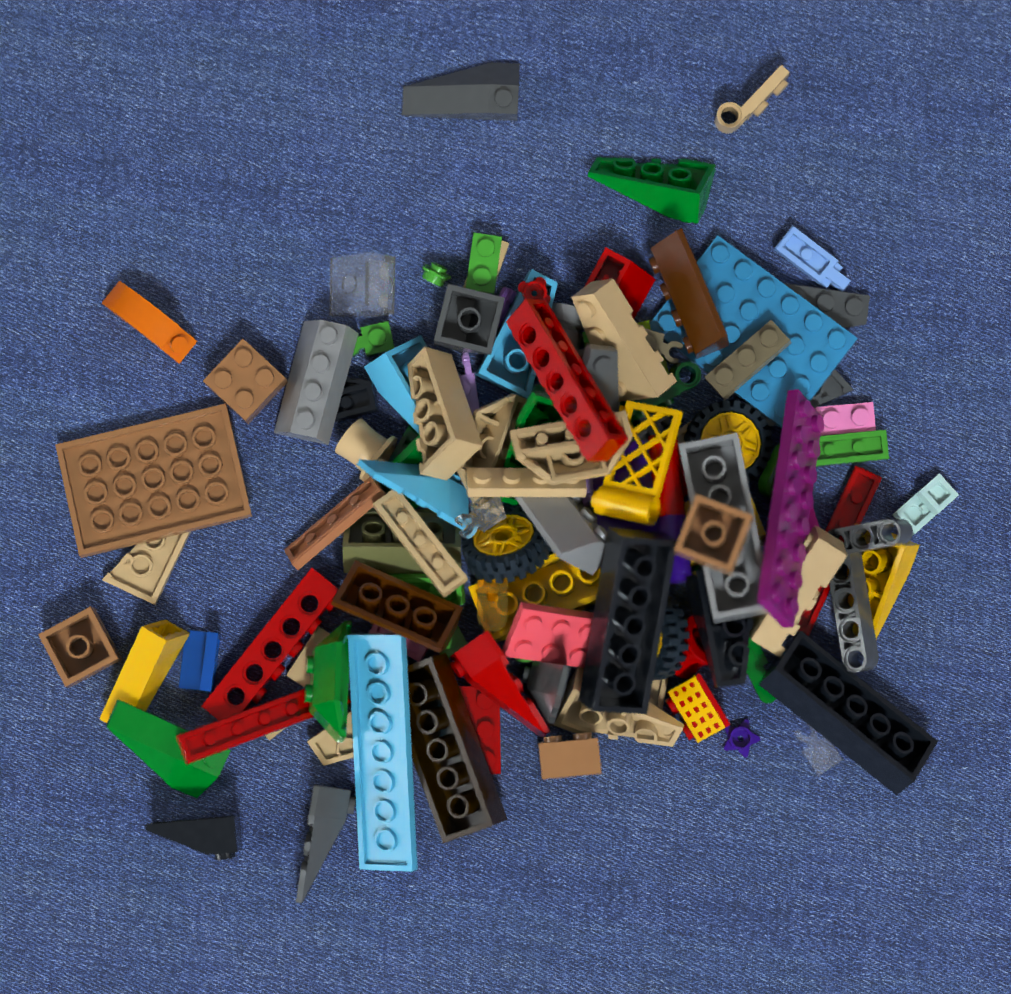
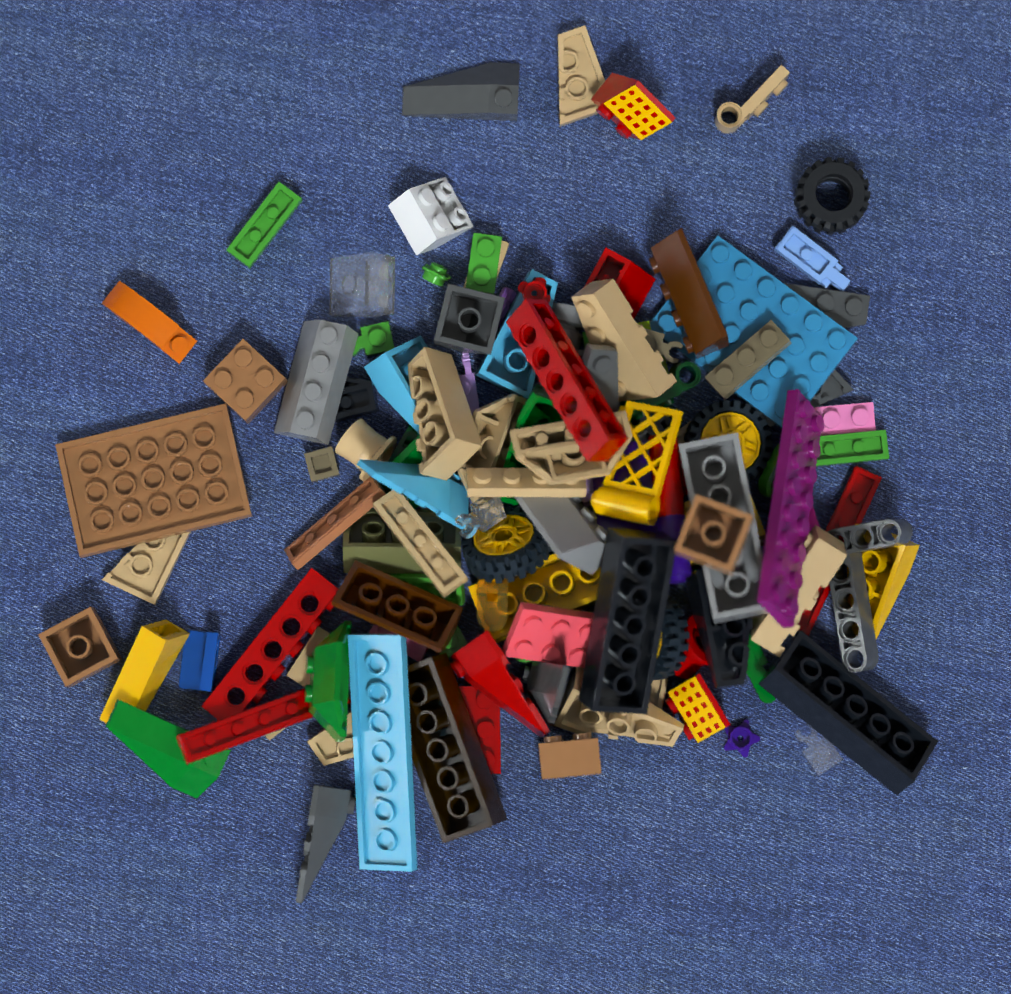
(206, 835): black slope -> none
(264, 225): none -> bright green plate
(321, 464): none -> dark tan plate
(430, 215): none -> white slope
(577, 75): none -> tan wing
(631, 107): none -> slope
(670, 189): green wedge -> none
(837, 172): none -> black tyre
(926, 503): light aqua slope -> none

